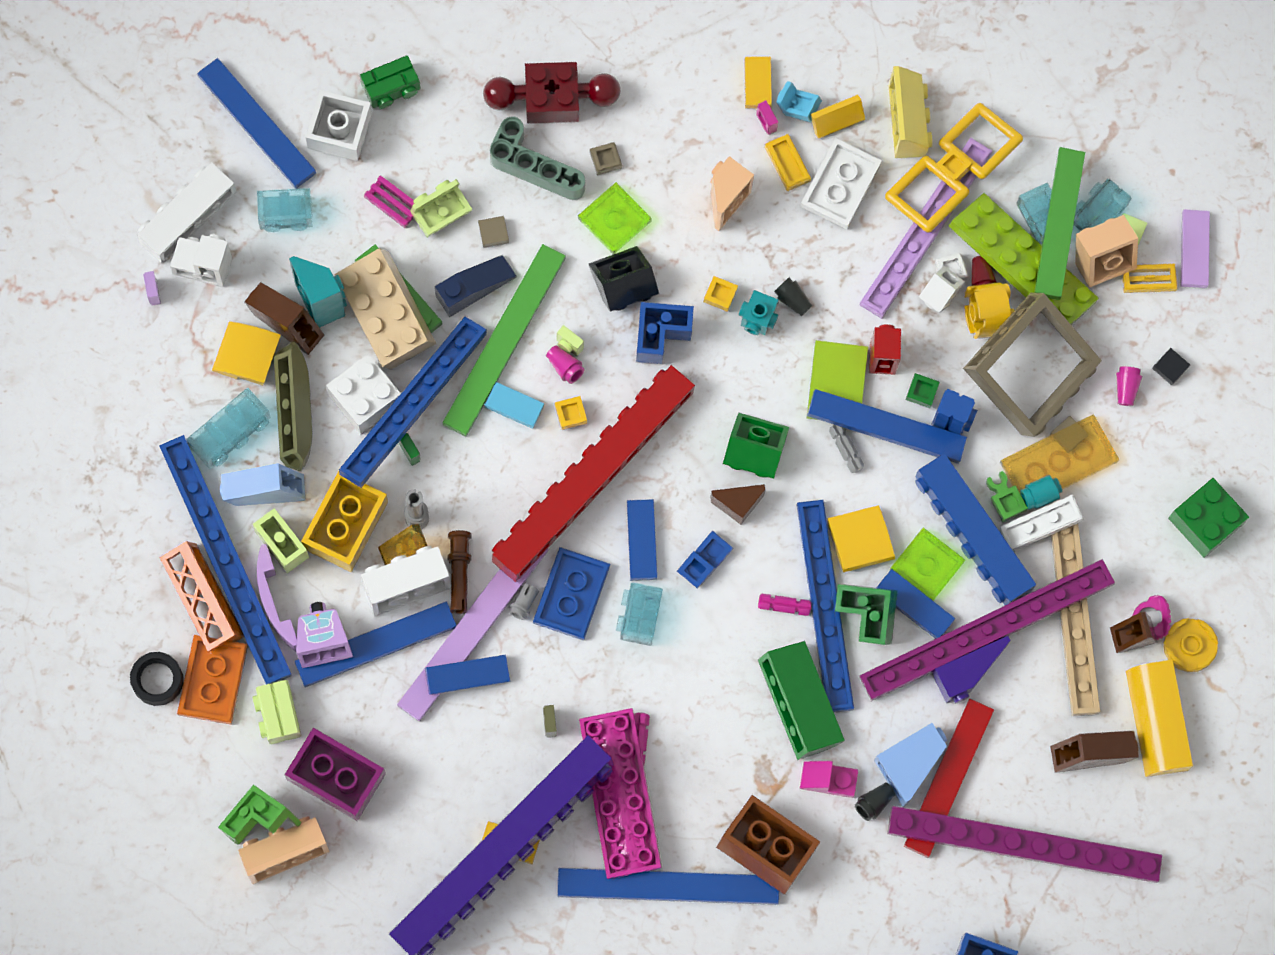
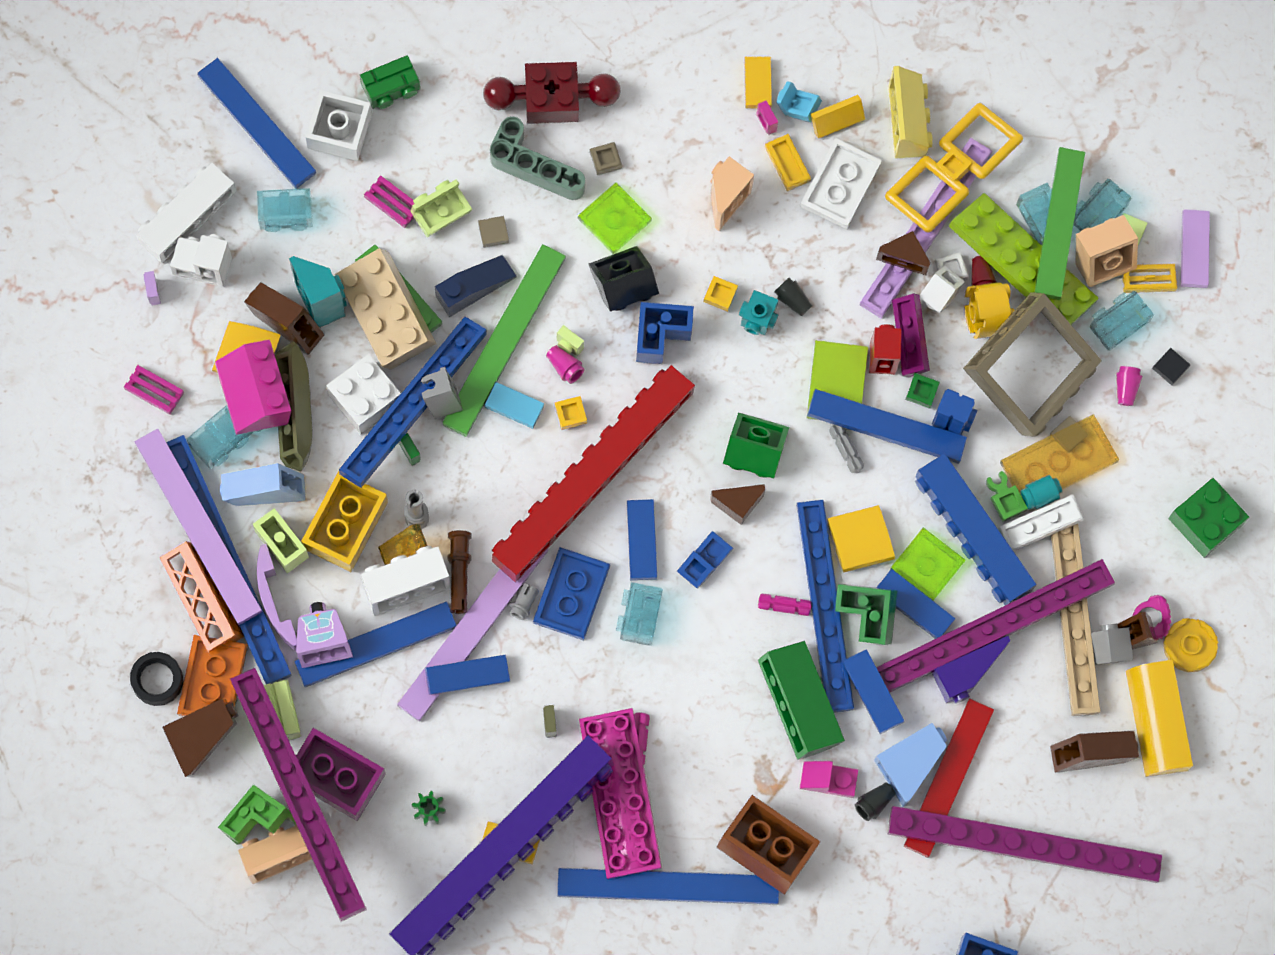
(134, 378): none -> dark pink tile
(198, 527): none -> lavender tile
(200, 733): none -> reddish brown slope
(253, 388): none -> dark pink slope
(298, 795): none -> magenta plate
(423, 802): none -> green gear
(444, 397): none -> light grey hinge
(873, 691): none -> blue tile
(905, 253): none -> reddish brown slope
(913, 341): none -> magenta plate
(1112, 644): none -> light grey brick
(1121, 319): none -> clear light blue brick

